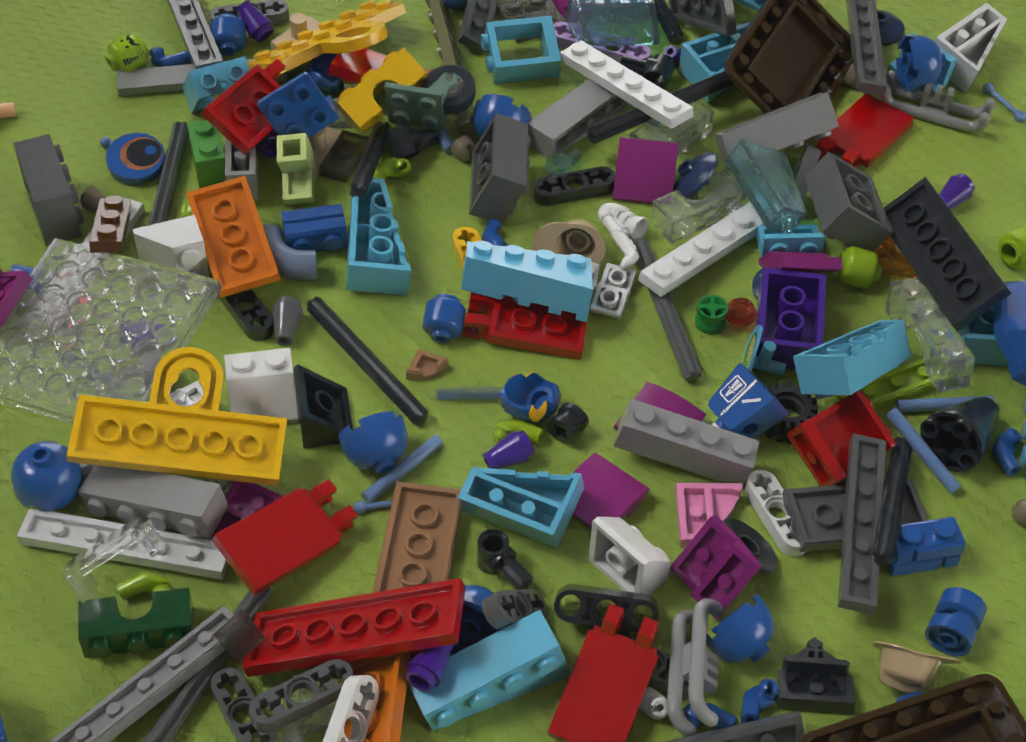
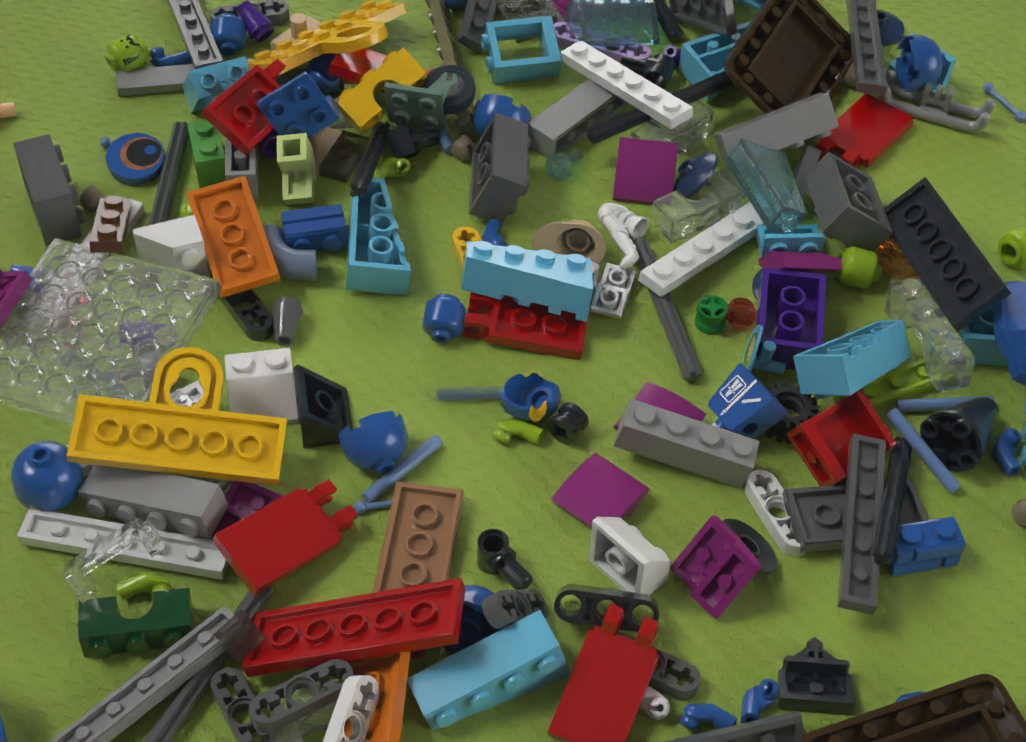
(367, 361): black axle -> none
(426, 366): medium nougat tile -> none
(428, 667): dark purple cone -> none
(509, 451): dark purple cone -> none
(525, 503): medium azure wedge -> none
(600, 181): black beam -> none
(693, 664): light grey piece -> none
(699, 502): bright pink wing -> none
(743, 633): blue cylinder -> none
(907, 668): tan piece -> none
(956, 621): blue wheel -> none
(957, 190): dark purple cone -> none
(971, 43): white wedge -> none

